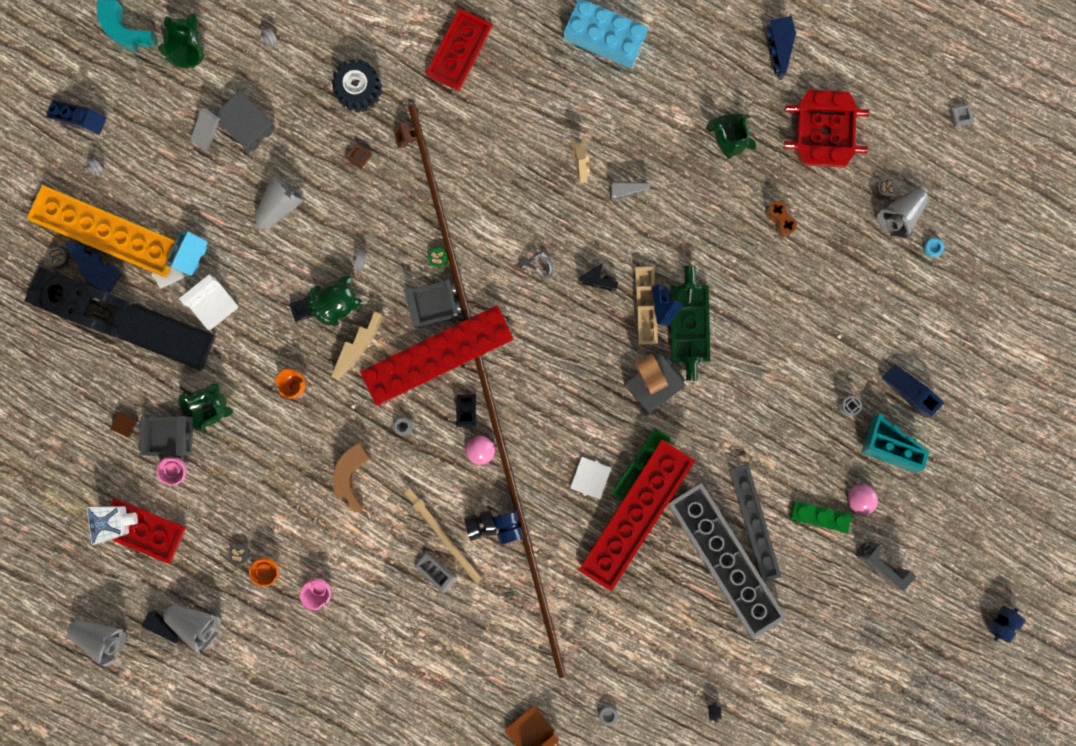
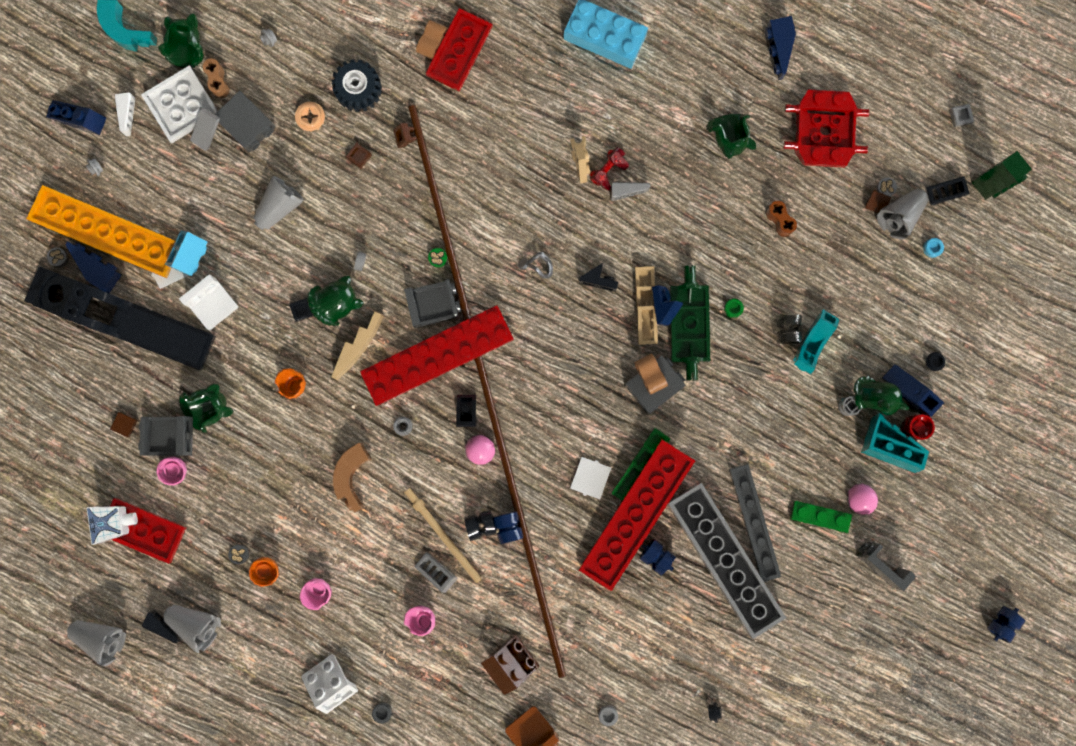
(125, 110): none -> white slope
(178, 103): none -> white plate
(215, 78): none -> medium nougat axle
(303, 112): none -> light nougat gear
(328, 684): none -> white bracket
(382, 713): none -> dark grey tile
(420, 620): none -> bright pink hair
(431, 39): none -> medium nougat axle
(510, 665): none -> reddish brown slope
(616, 158): none -> dark red piece
(654, 555): none -> dark blue wheel
(733, 308): none -> green tile
(789, 329): none -> clear smoke wheel
(814, 341): none -> teal arch
(877, 201): none -> reddish brown tile
(878, 396): none -> dark green hair
(918, 427): none -> red wheel
(935, 361): none -> black plate
(963, 188): none -> black slope
(1002, 176): none -> dark green brick

